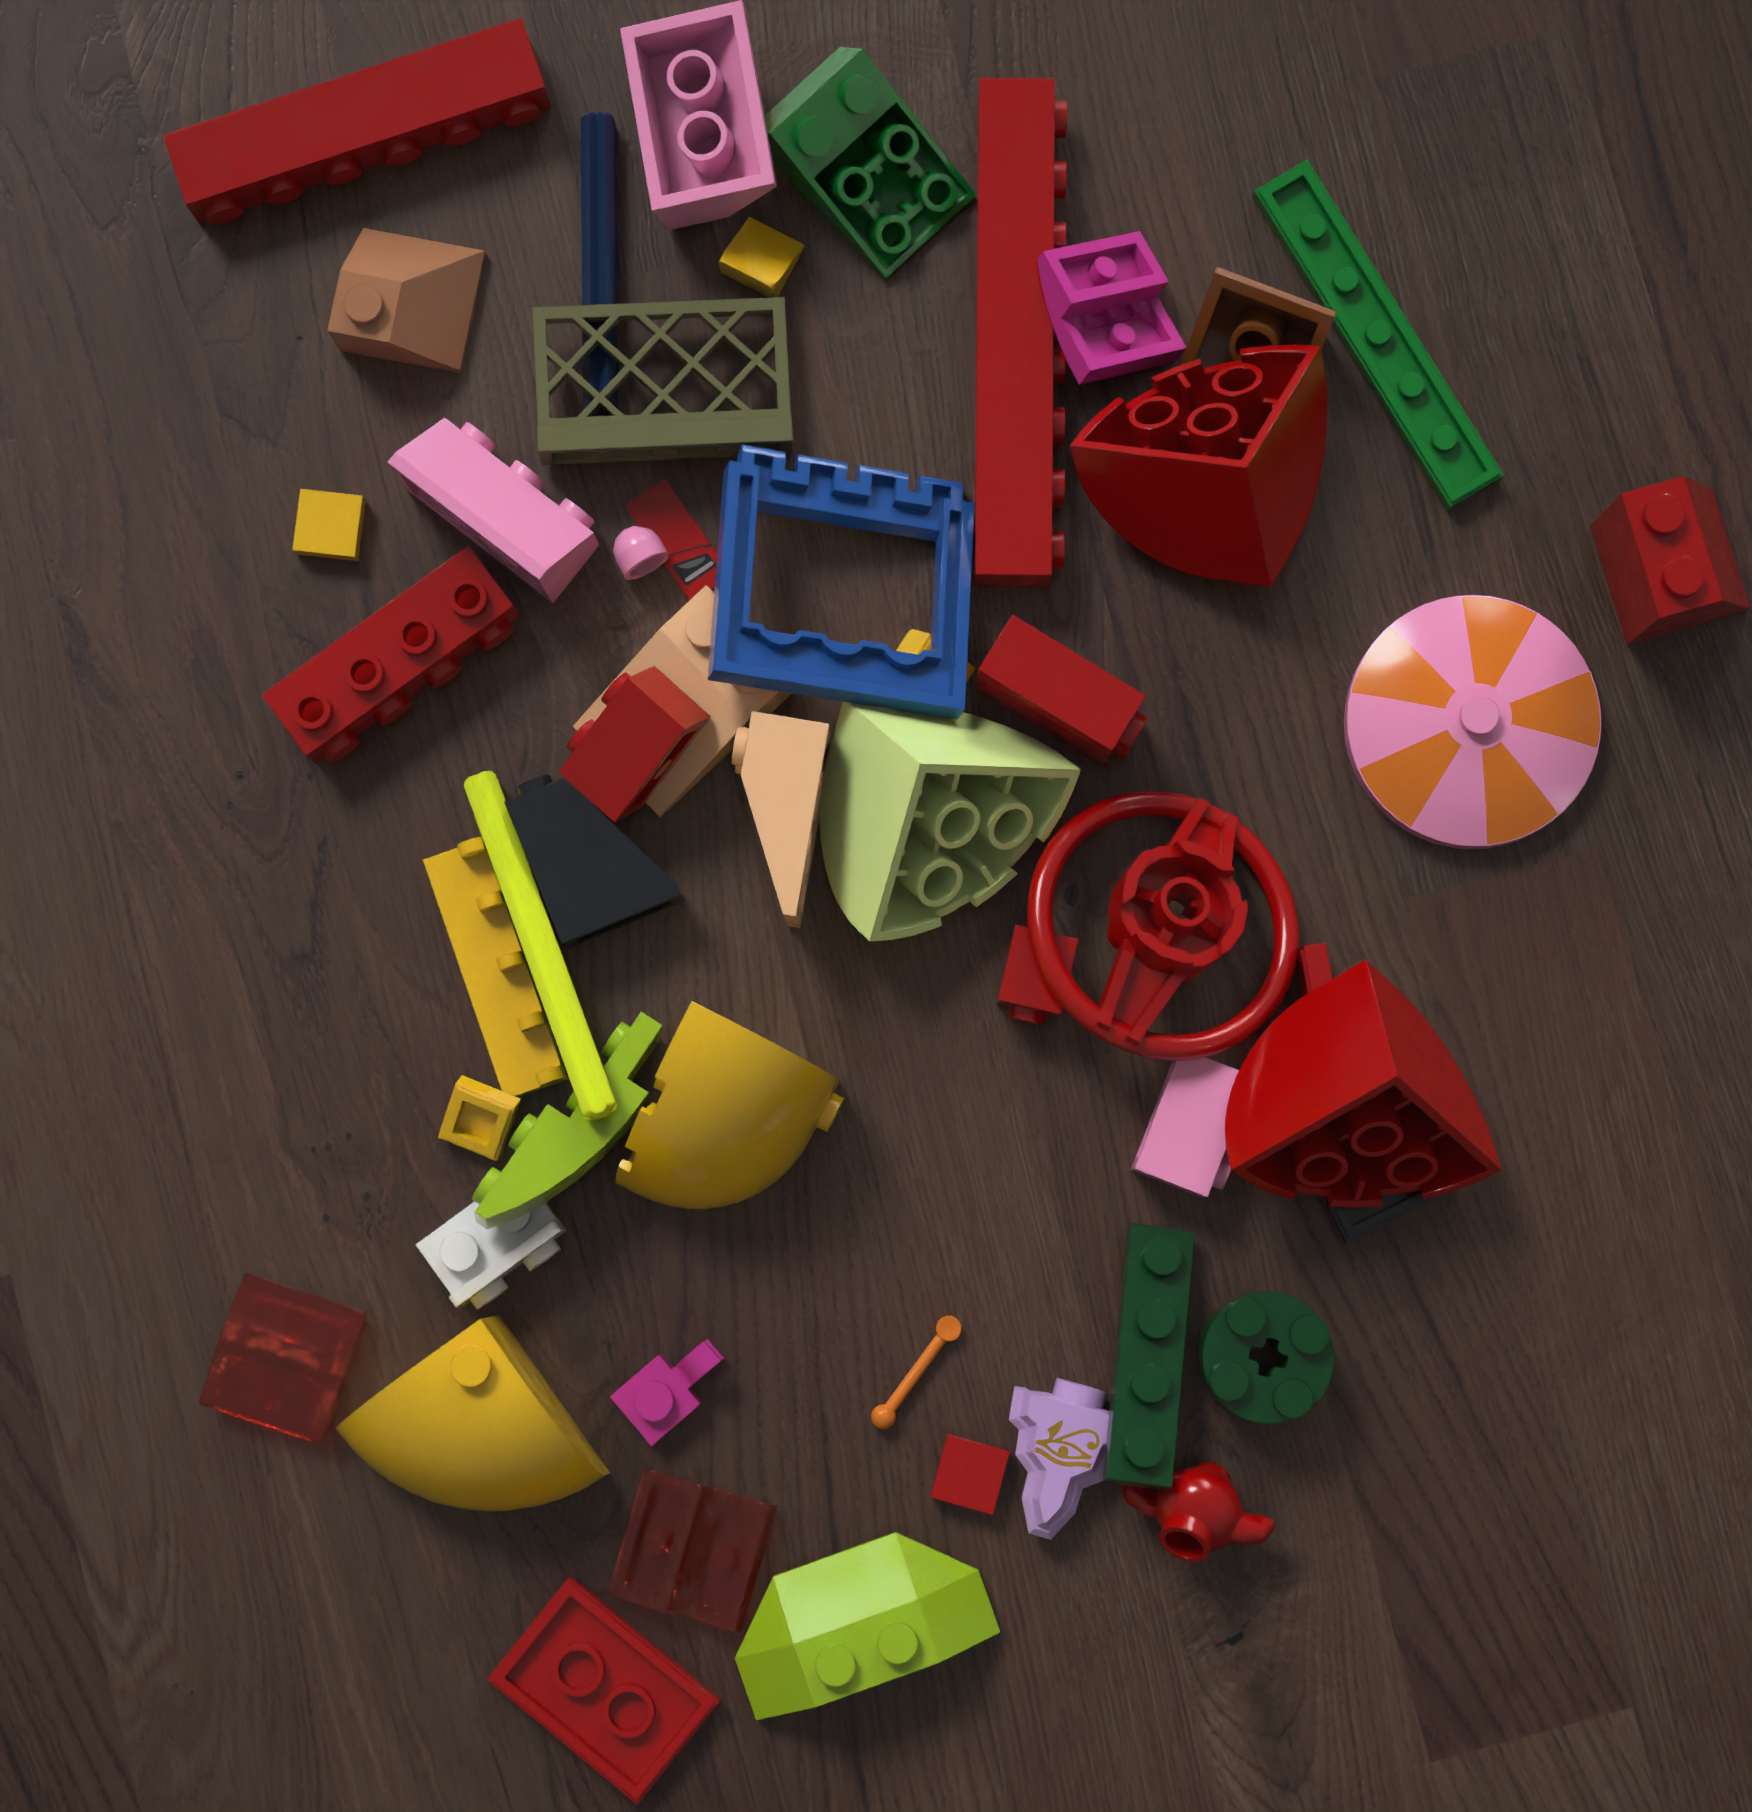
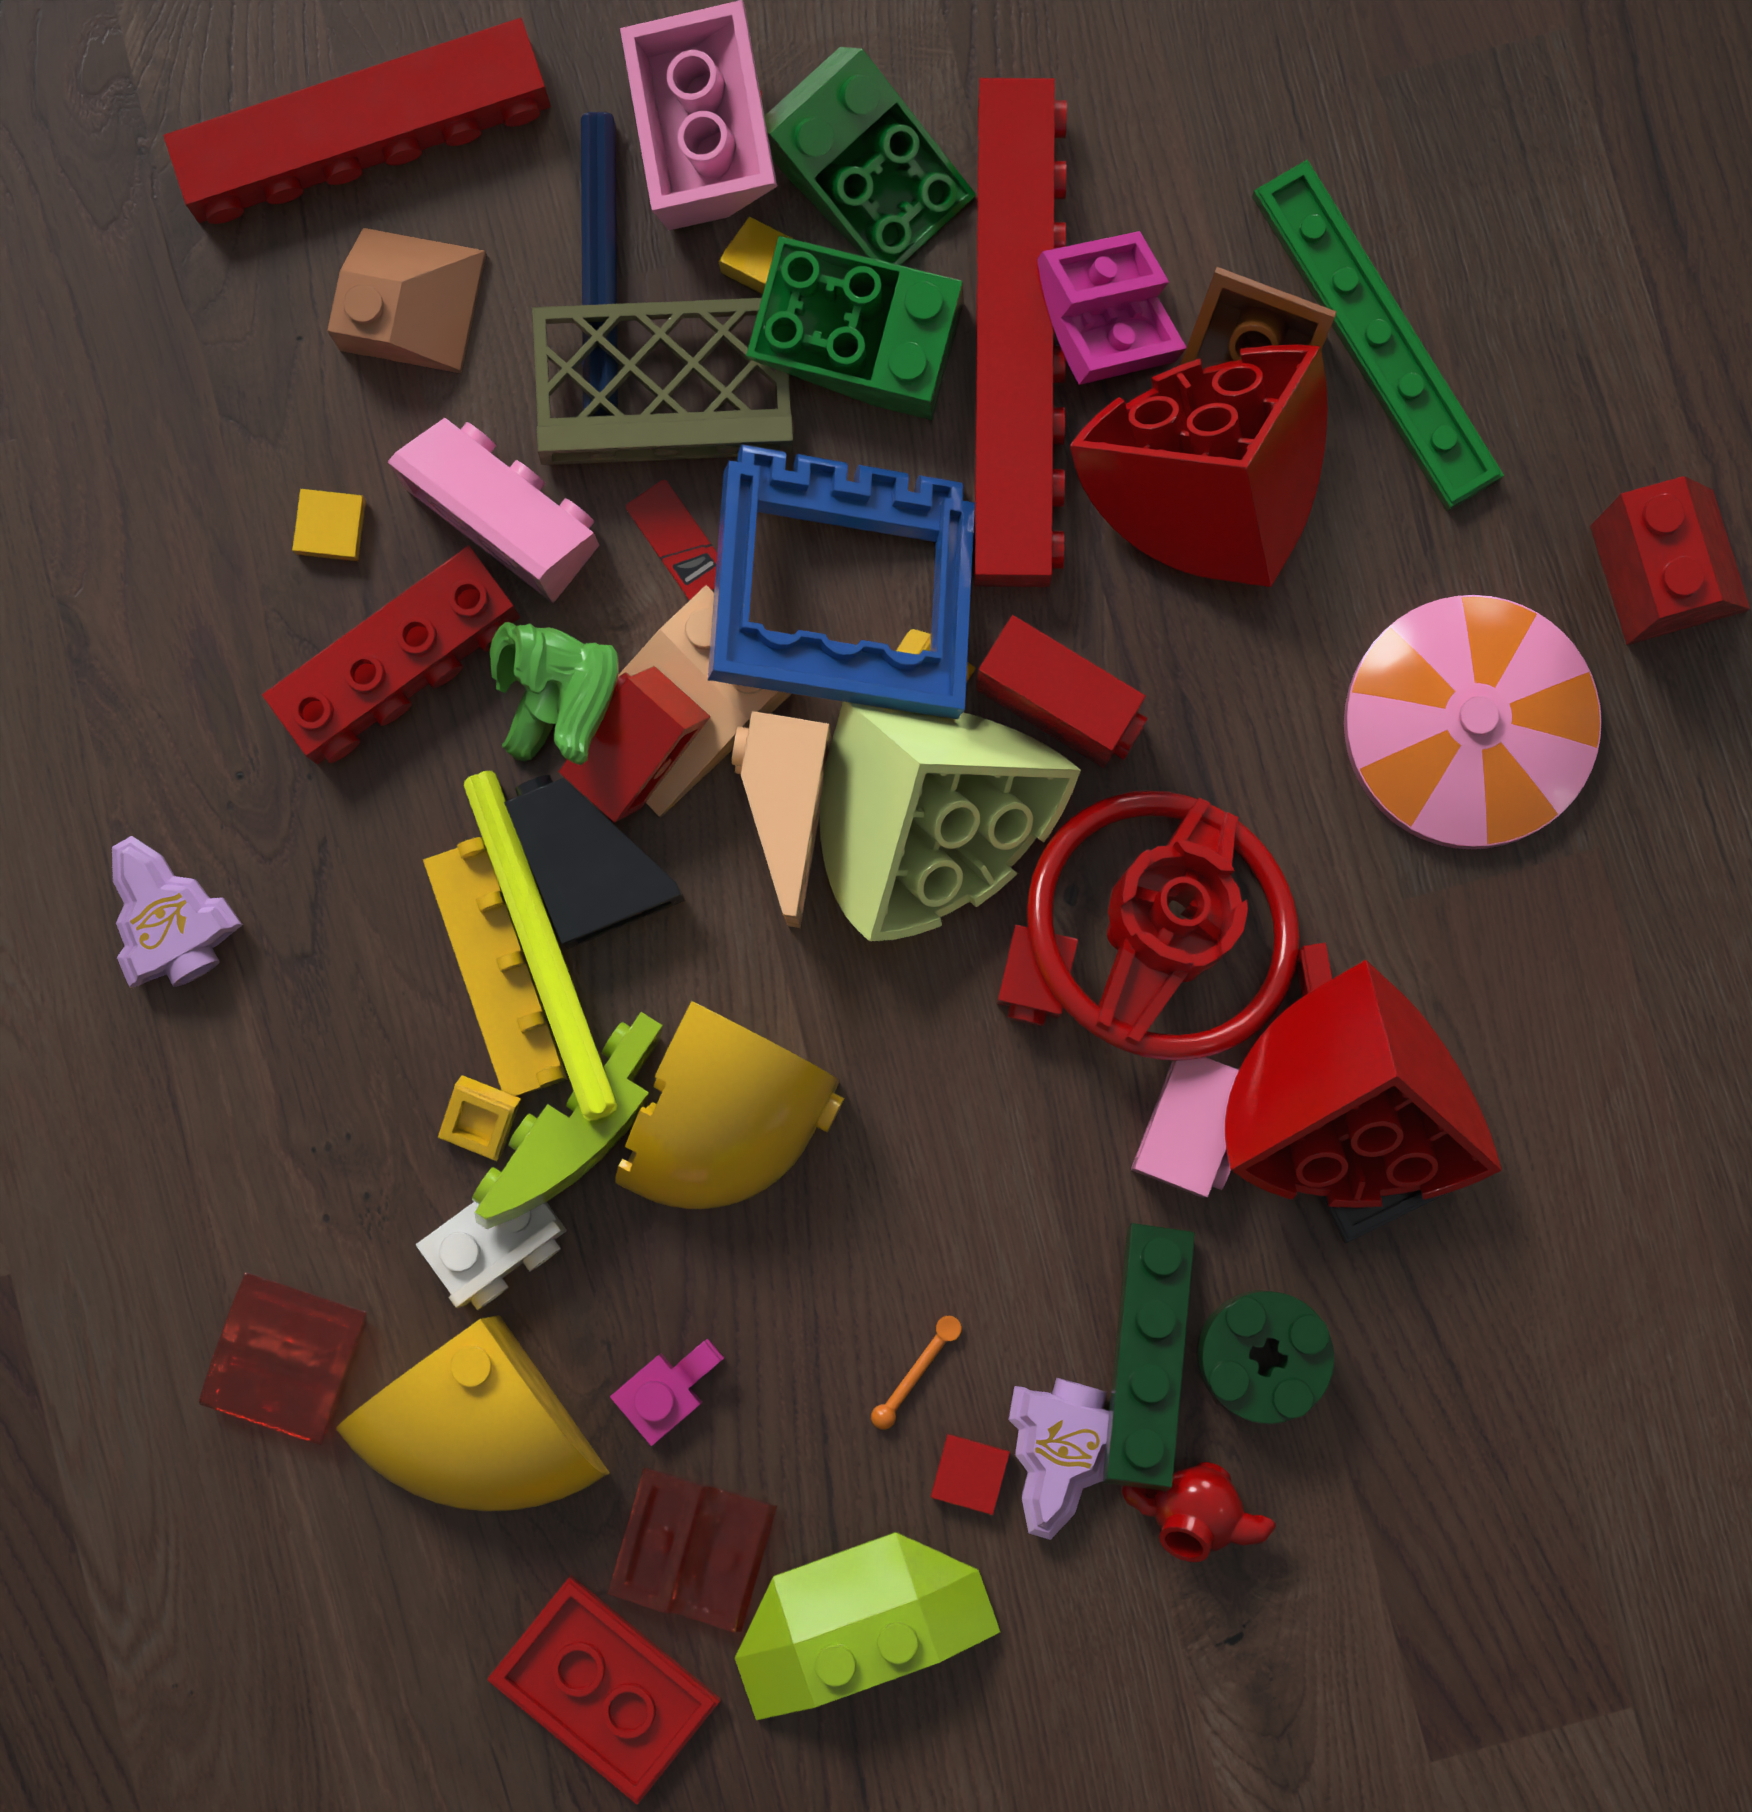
(165, 918): none -> lavender rock
(563, 686): none -> bright green hair
(639, 552): bright pink hinge -> none
(857, 326): none -> green slope

